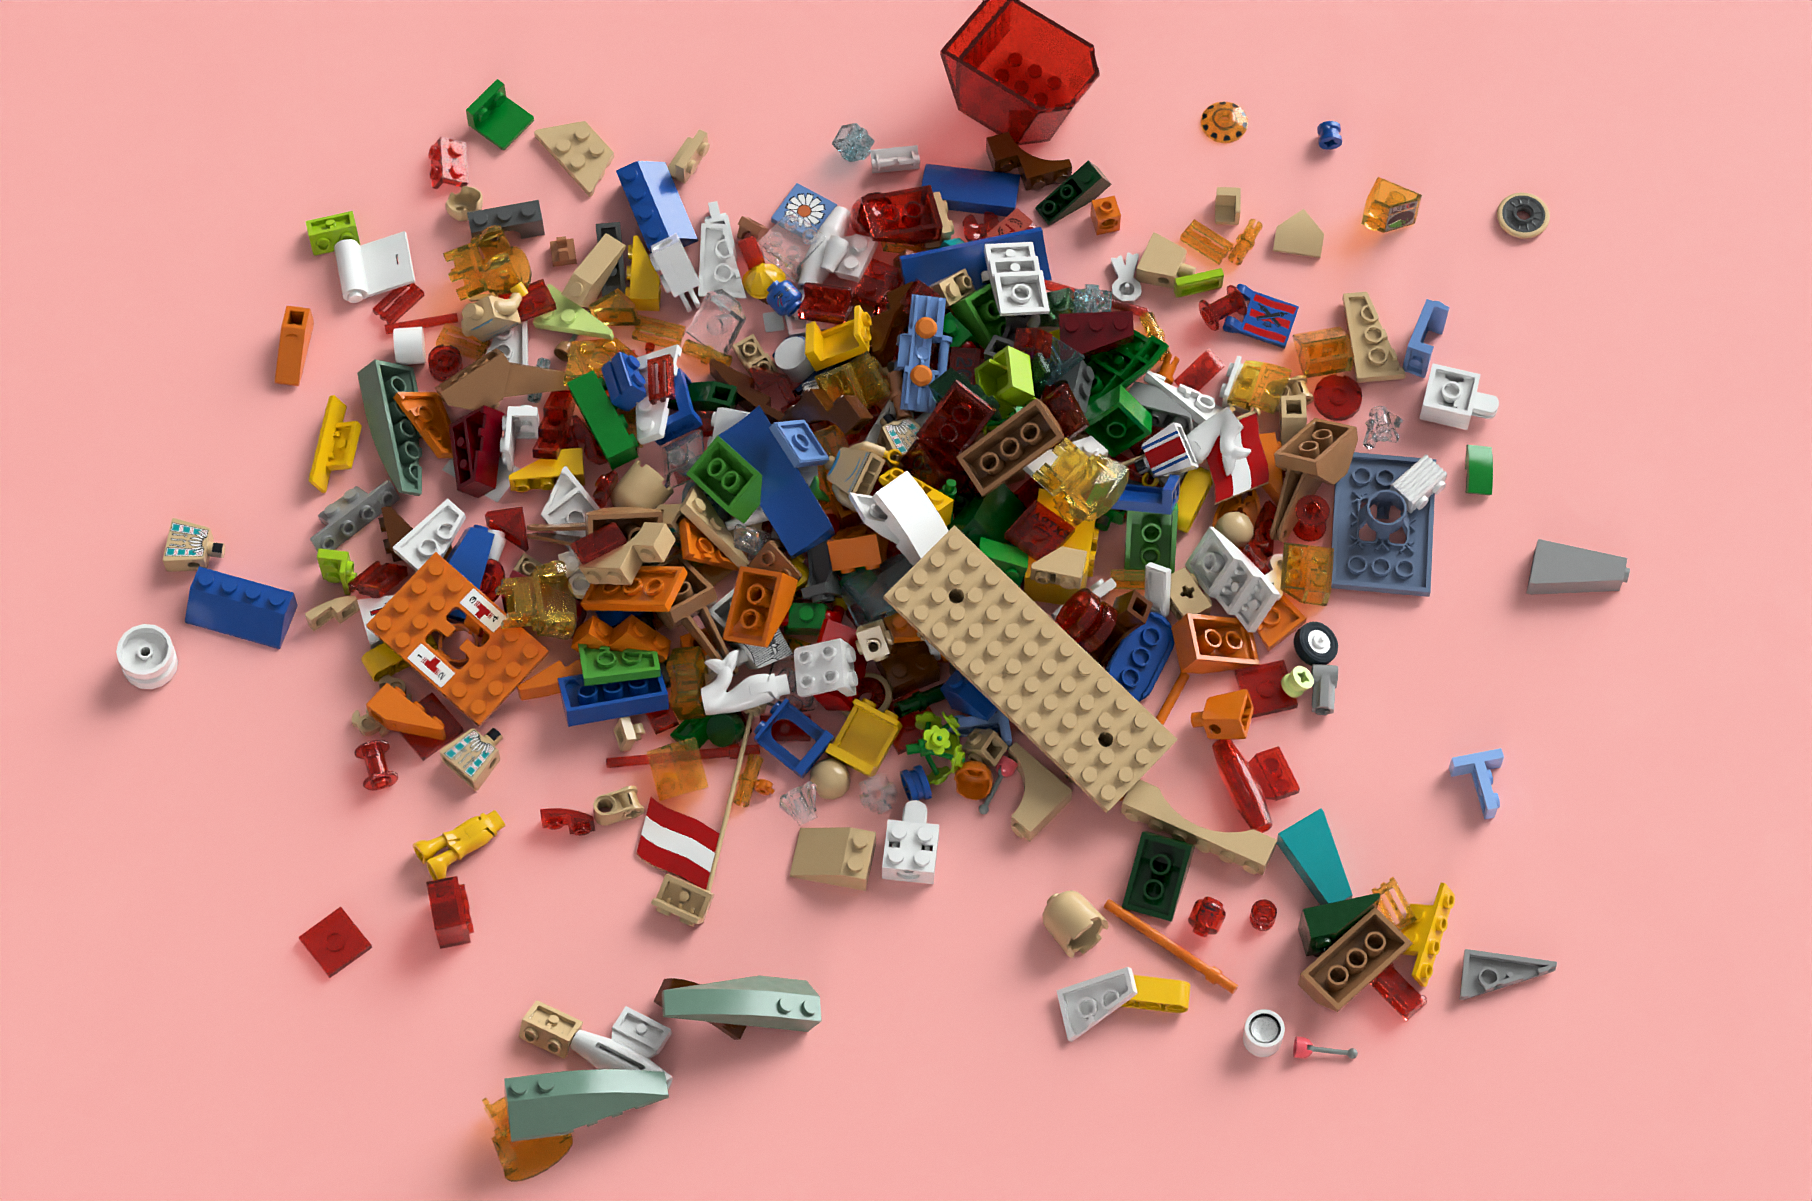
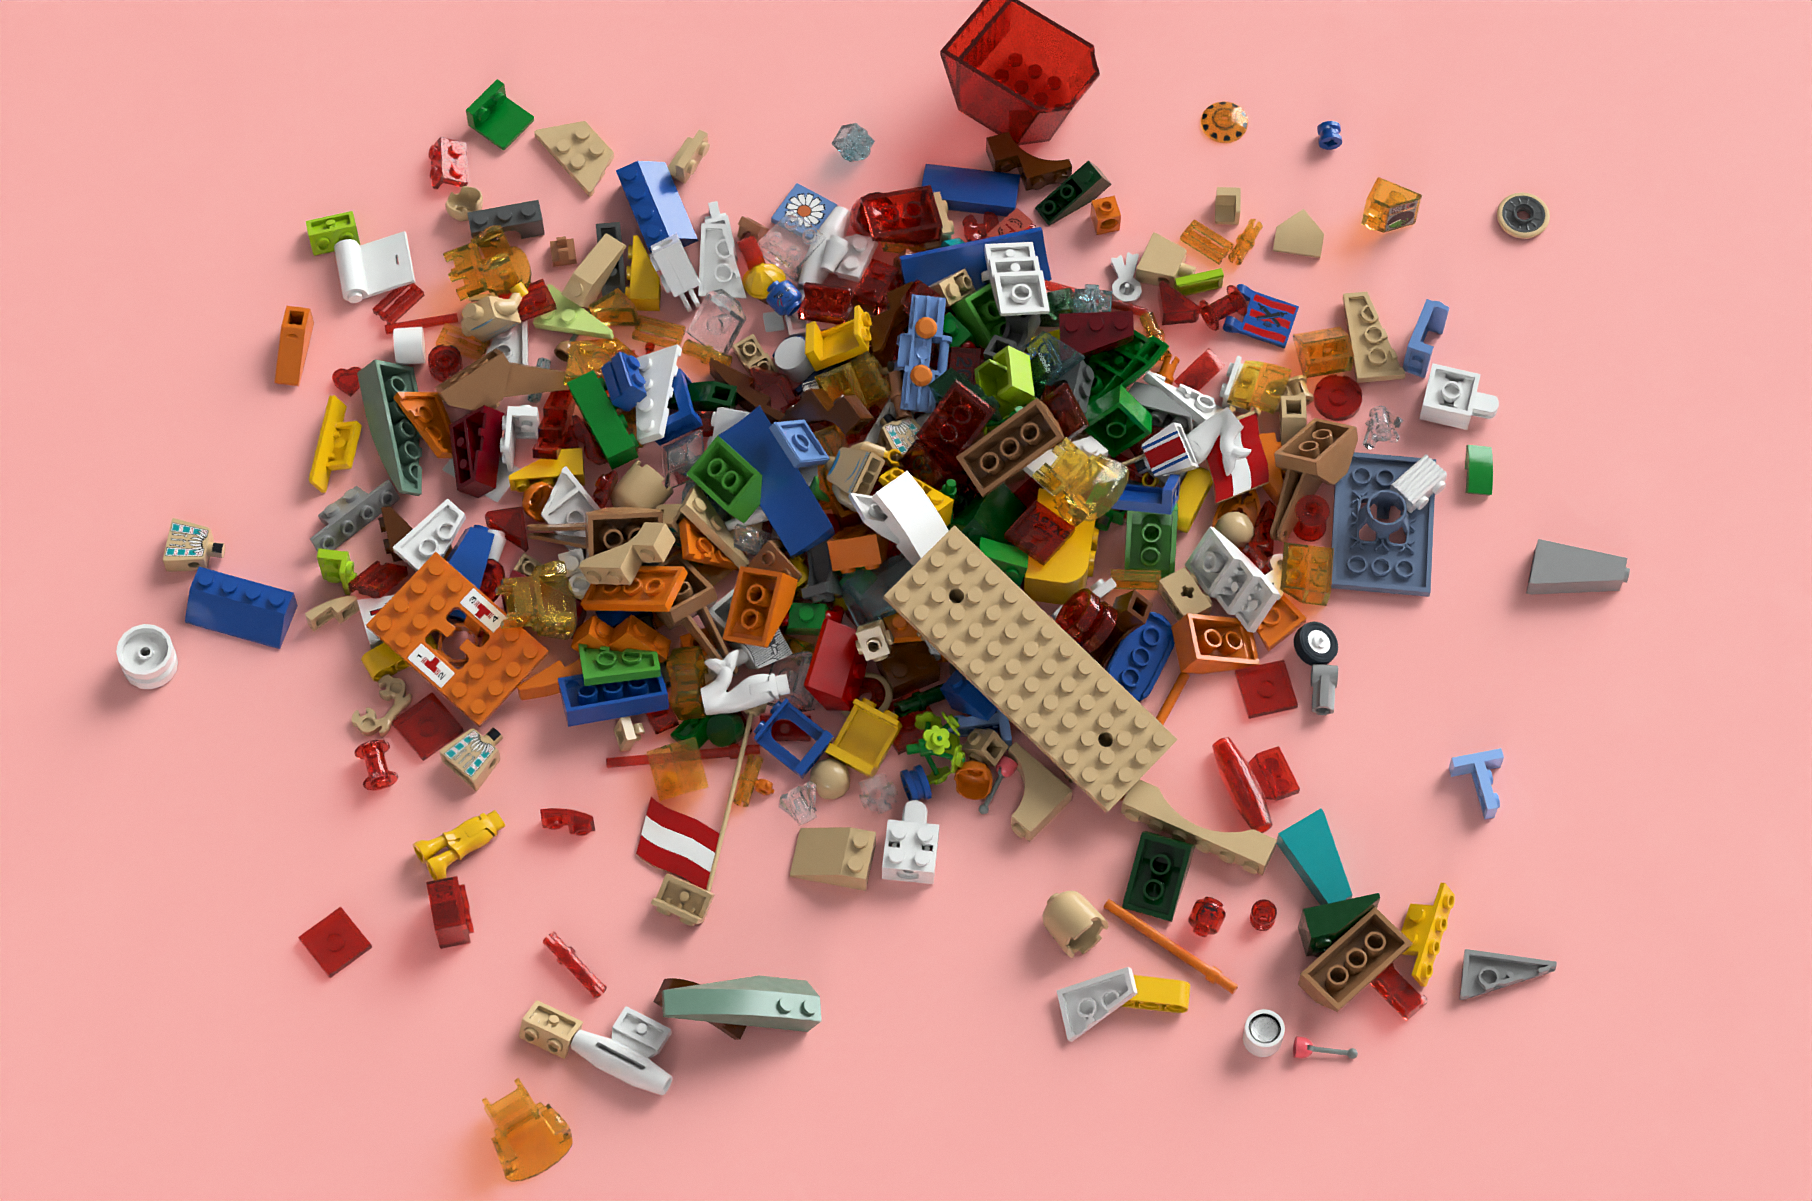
(346, 380): none -> clear red tile
(399, 714): orange slope -> none
(535, 499): none -> orange hair
(567, 956): none -> clear red pin
(570, 1099): sand green wedge -> none
(598, 543): clear red slope -> none
(619, 804): tan piece -> none
(670, 386): clear red tile -> none
(825, 668): white bracket -> none
(895, 159): white hinge -> none
(1033, 341): clear red brick -> none
(1060, 567): tan slope -> none
(1158, 588): white tile -> none
(1176, 307): none -> clear red slope
(1225, 715): orange torso -> none
(1297, 681): yellowish green wheel -> none
(1385, 888): clear yellow tile -> none

